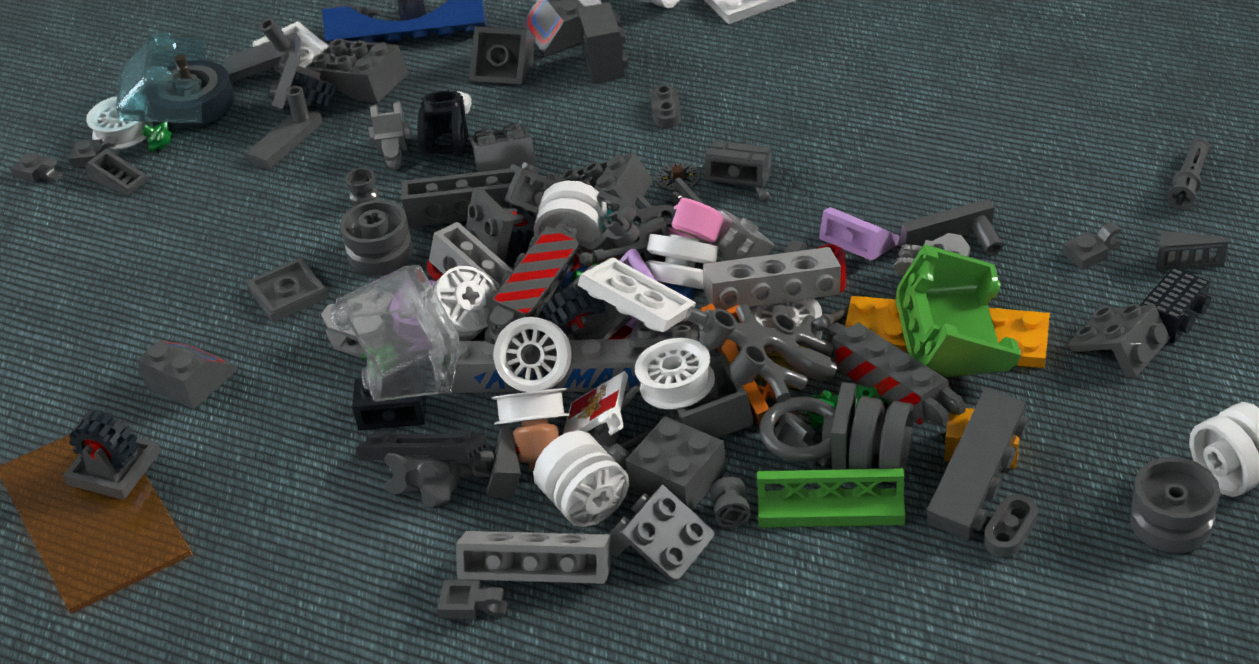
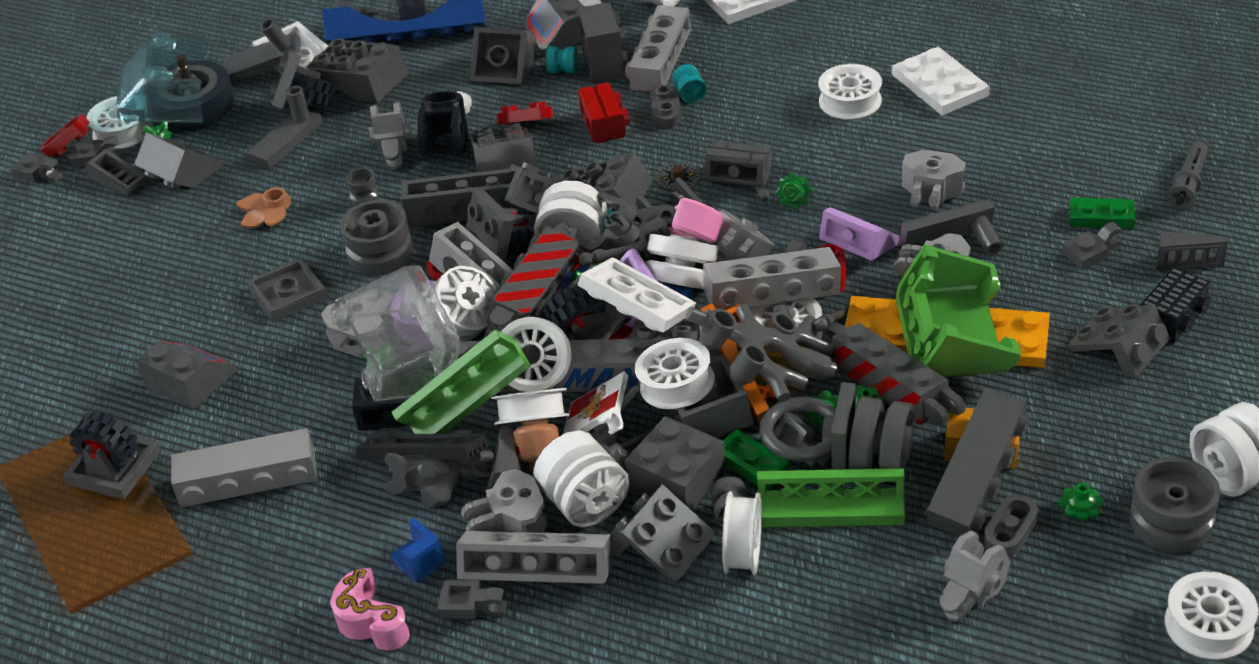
(57, 143): none -> red plate
(175, 162): none -> dark grey slope
(243, 467): none -> light grey brick
(264, 208): none -> nougat plate
(365, 618): none -> bright pink animal
(419, 555): none -> blue panel
(464, 389): none -> bright green fence
(508, 506): none -> light grey hinge
(536, 111): none -> red plate
(562, 59): none -> teal wheel
(603, 112): none -> red brick
(658, 48): none -> light grey brick
(689, 83): none -> teal wheel
(741, 533): none -> white wheel
(749, 456): none -> green plate
(794, 191): none -> green plant
(850, 91): none -> white wheel
(932, 177): none -> light grey hinge
(940, 80): none -> white plate
(971, 576): none -> light grey hinge
(1081, 502): none -> green plant
(1098, 212): none -> green plate
(1211, 615): none -> white wheel

